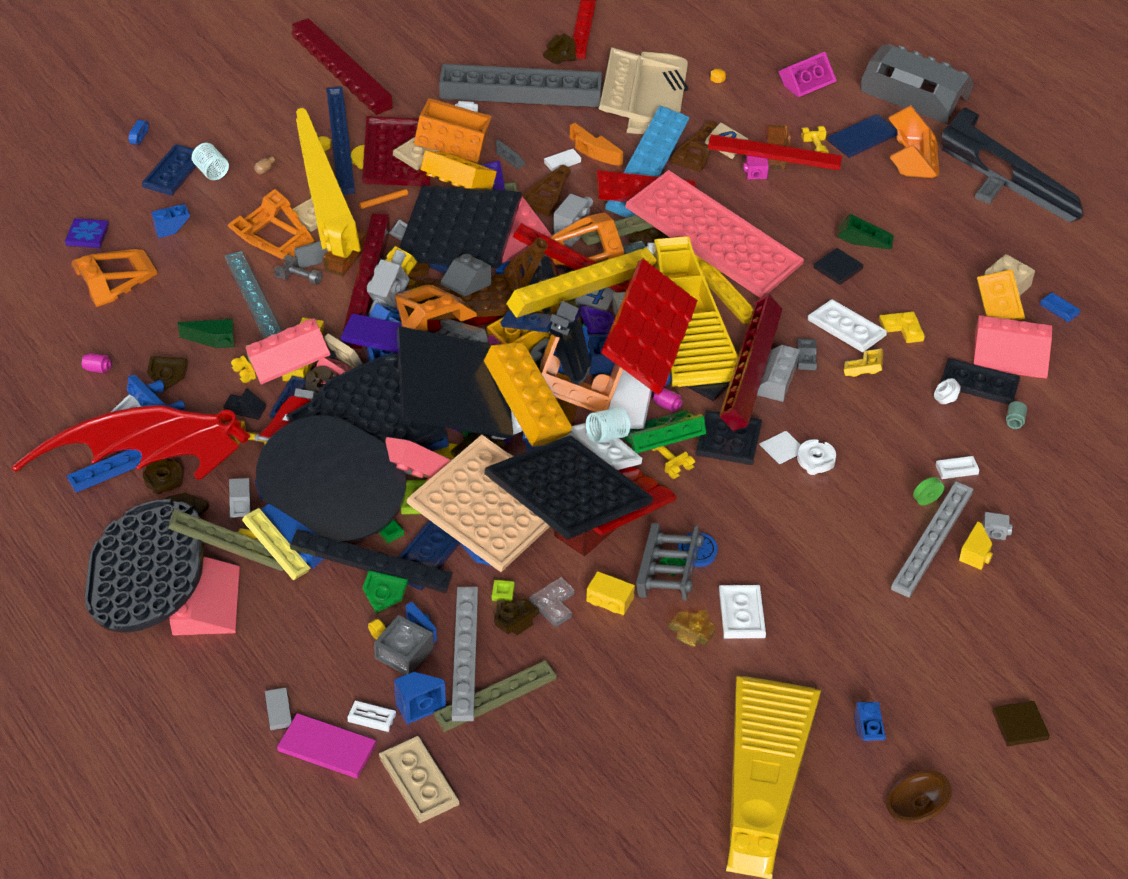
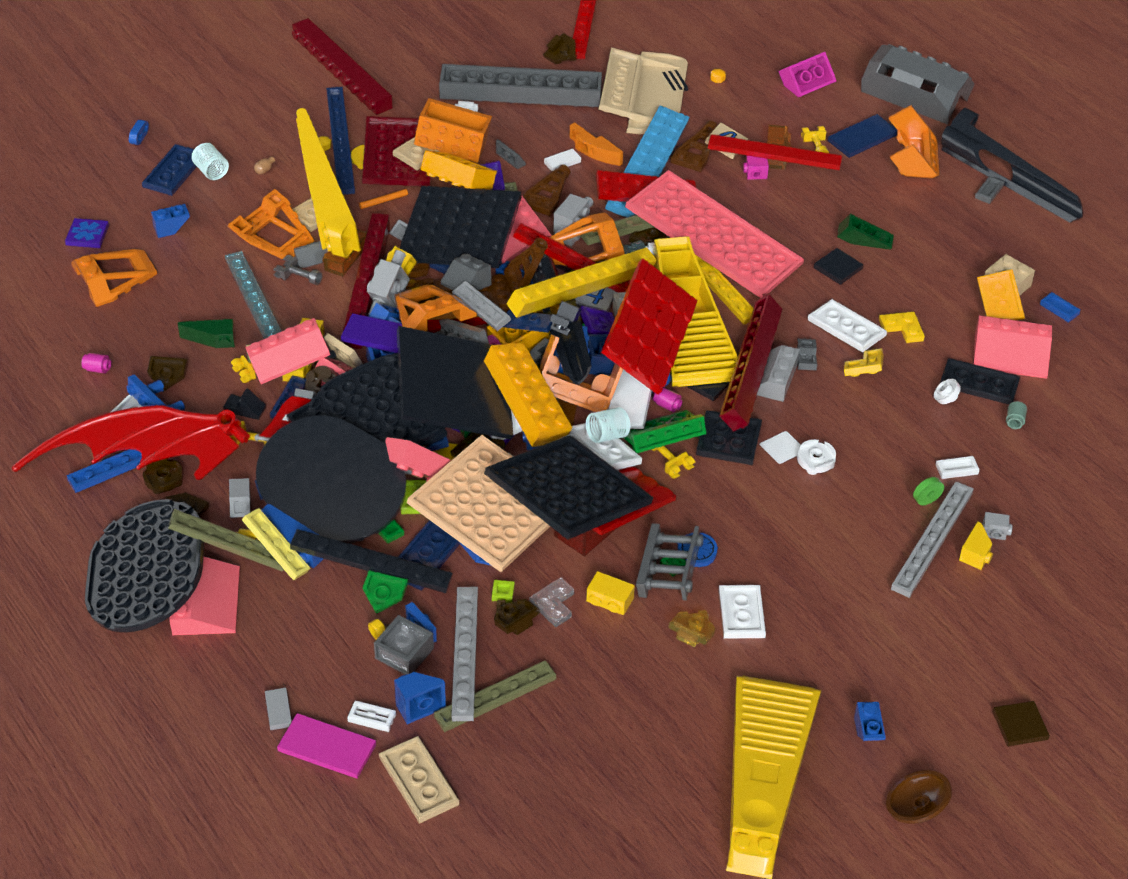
(482, 306): none -> light grey tile

